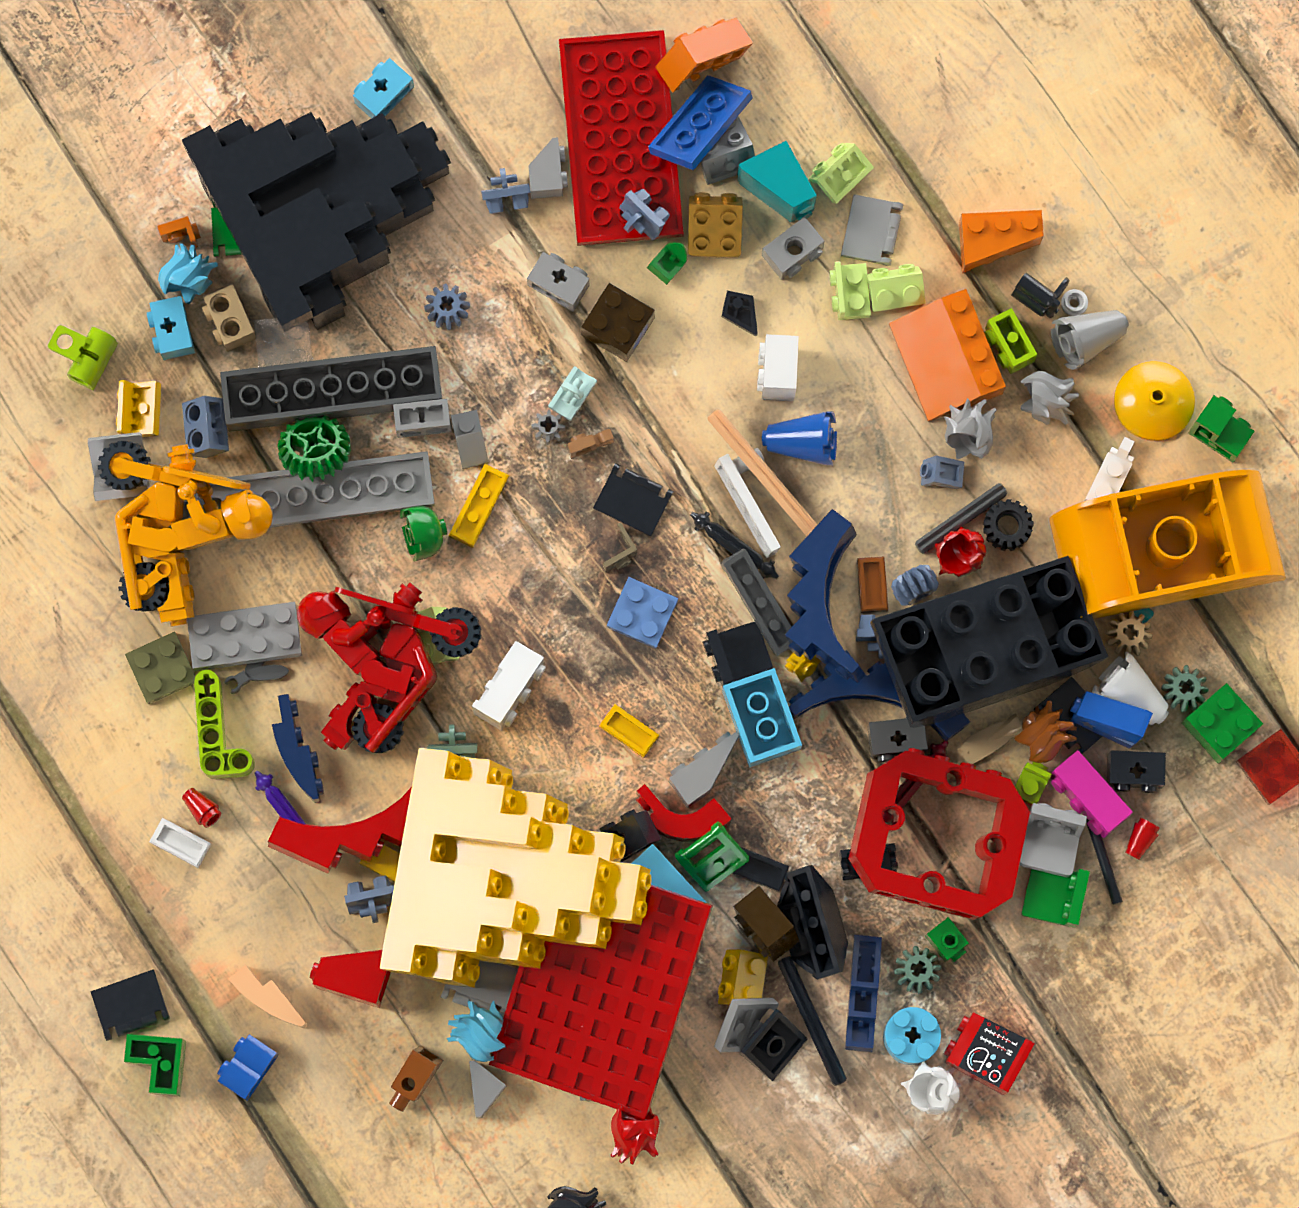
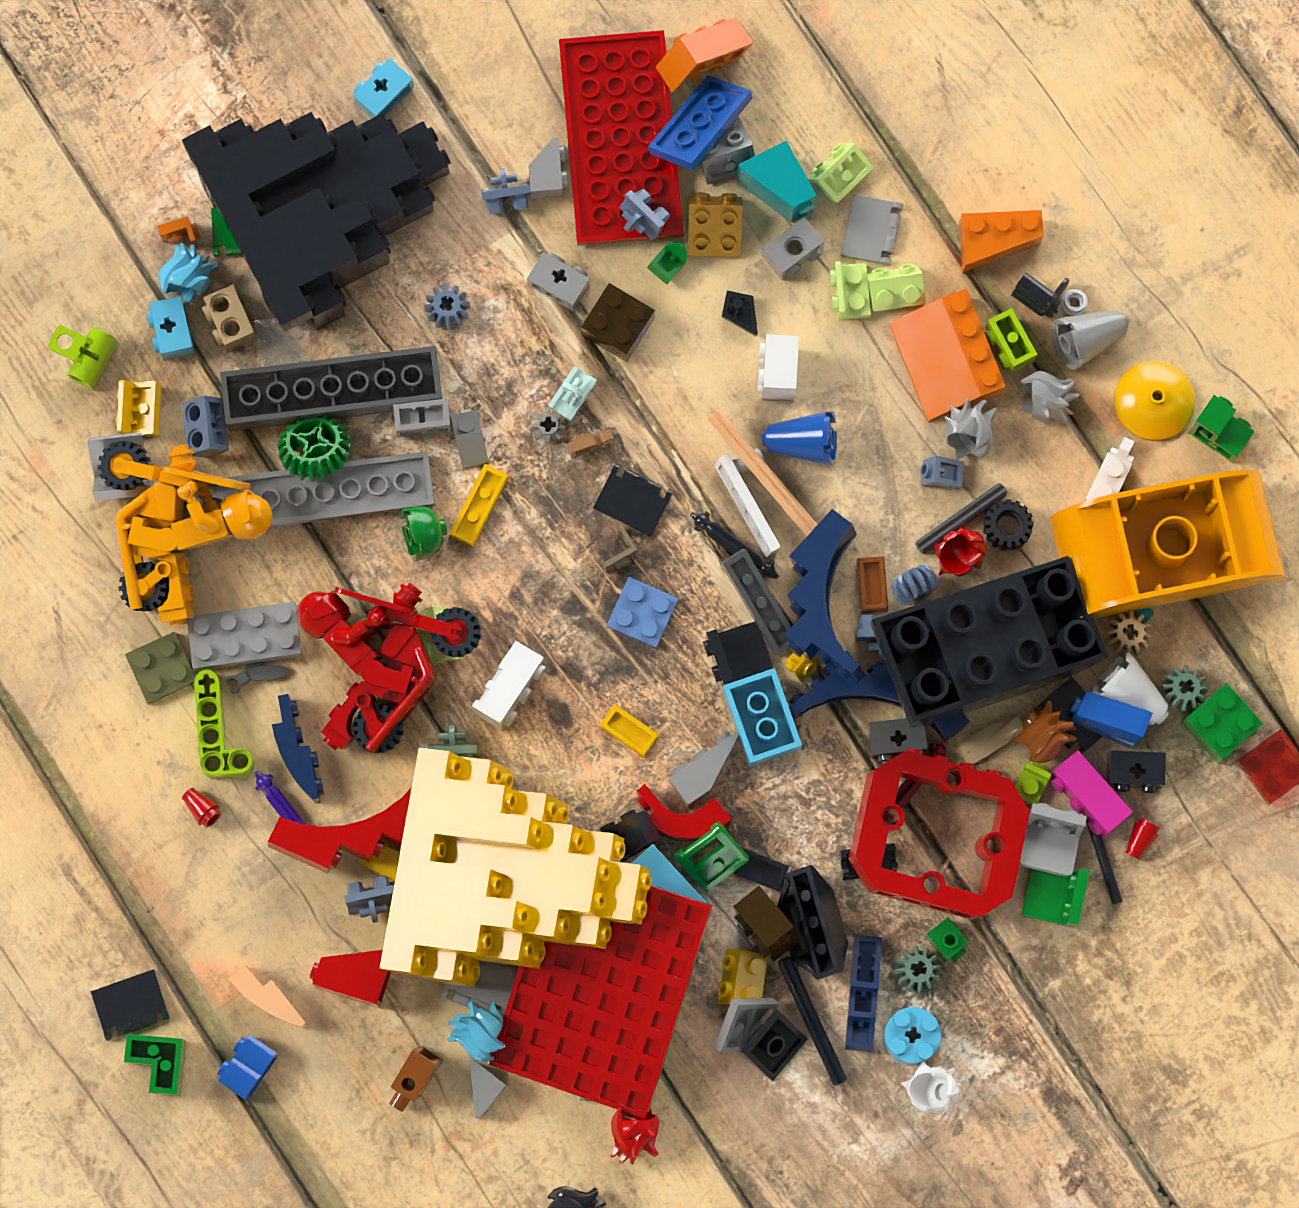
(180, 843): white tile -> none
(988, 1053): slope -> none

